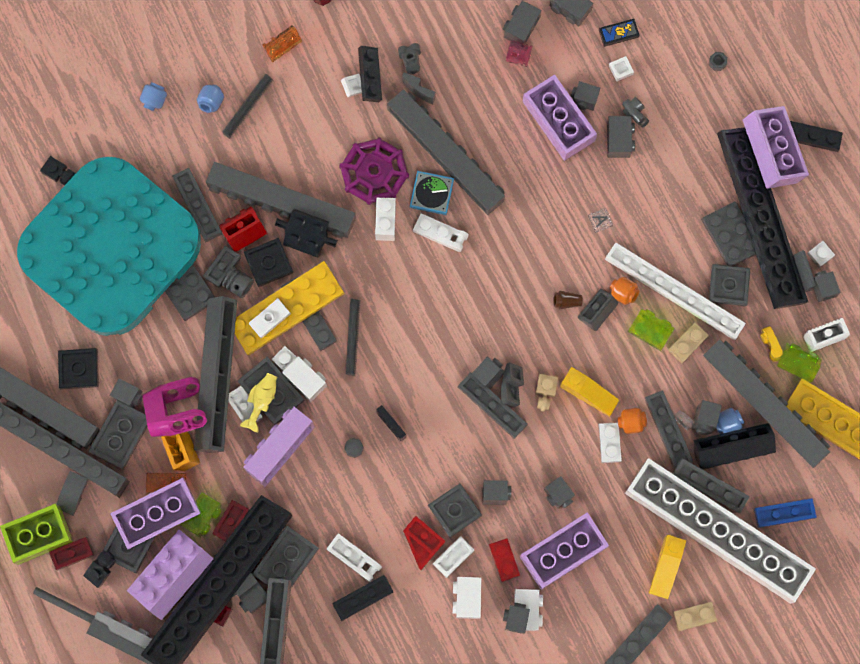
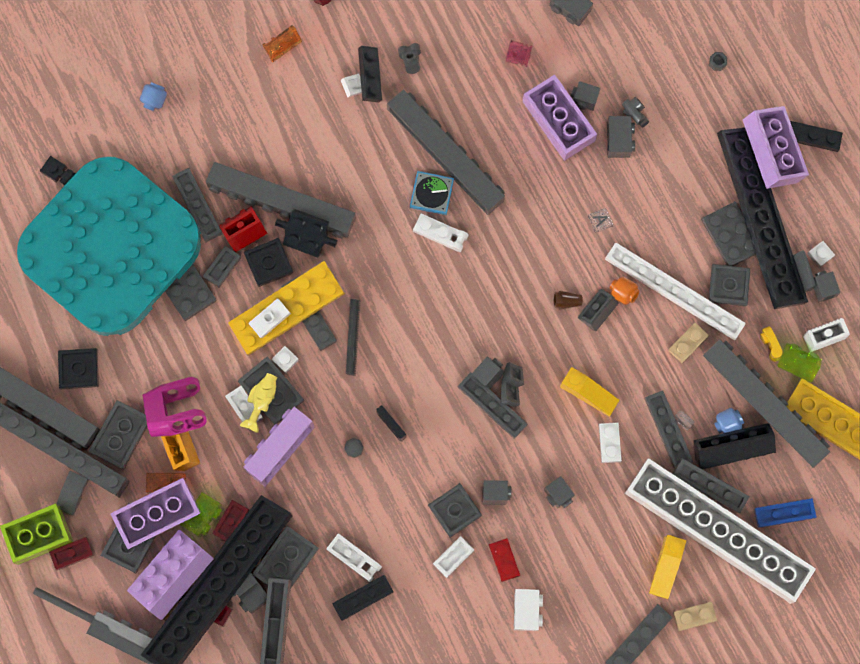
(99, 569): black plate -> none
(126, 393): dark grey brick -> none
(210, 98): medium blue head -> none
(216, 373): dark grey brick -> none
(238, 282): dark grey piece -> none
(254, 95): dark grey axle -> none
(305, 379): white brick -> none
(368, 161): magenta plate -> none
(385, 219): white brick -> none
(414, 85): dark grey slope -> none
(422, 541): red wing -> none
(468, 597): white brick -> none
(516, 618): dark grey brick -> none
(522, 23): dark grey brick -> none
(547, 387): tan plate -> none
(564, 551): lavender brick -> none
(619, 32): tile -> none
(621, 68): white plate -> none
(632, 420): orange head -> none
(651, 329): clear neon green bracket -> none
(706, 417): dark grey brick -> none

